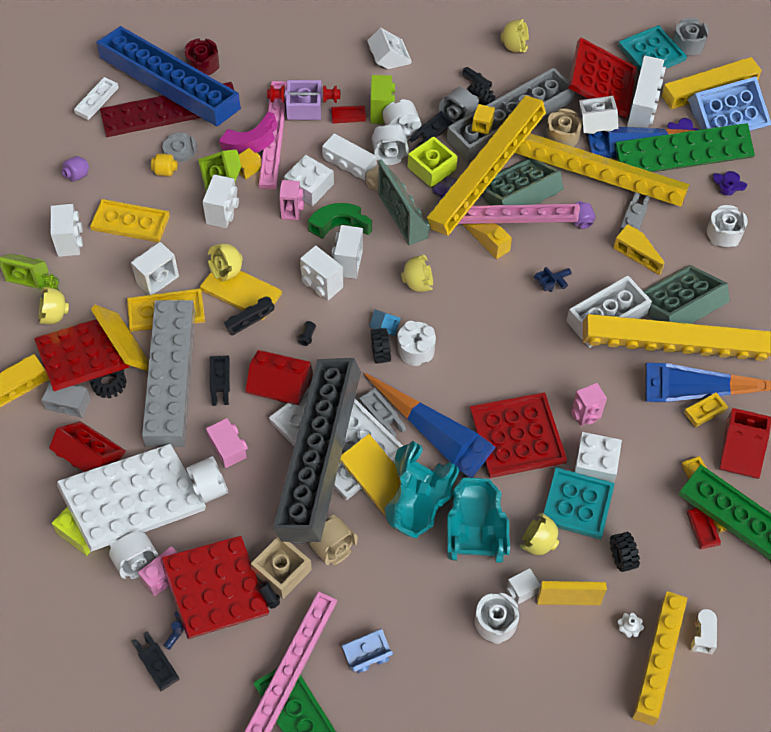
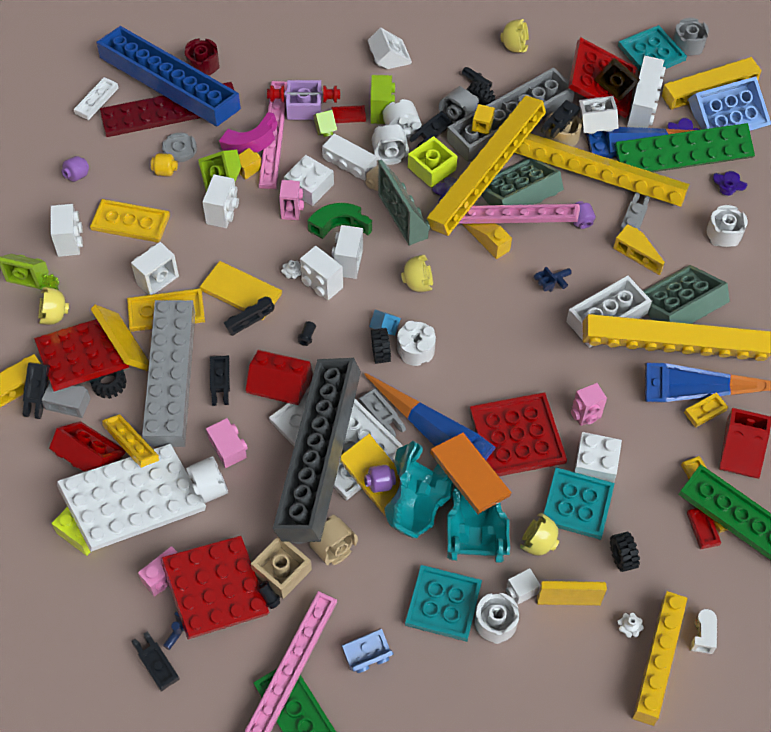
(35, 388): none -> black hinge
(130, 440): none -> yellow tile
(132, 553): white brick -> none
(225, 261): light yellow cylinder -> none
(292, 269): none -> white plant
(325, 123): none -> brick
(380, 478): none -> medium lavender head
(443, 603): none -> teal plate
(470, 473): none -> orange tile
(561, 118): none -> black hinge
(616, 79): none -> dark brown slope

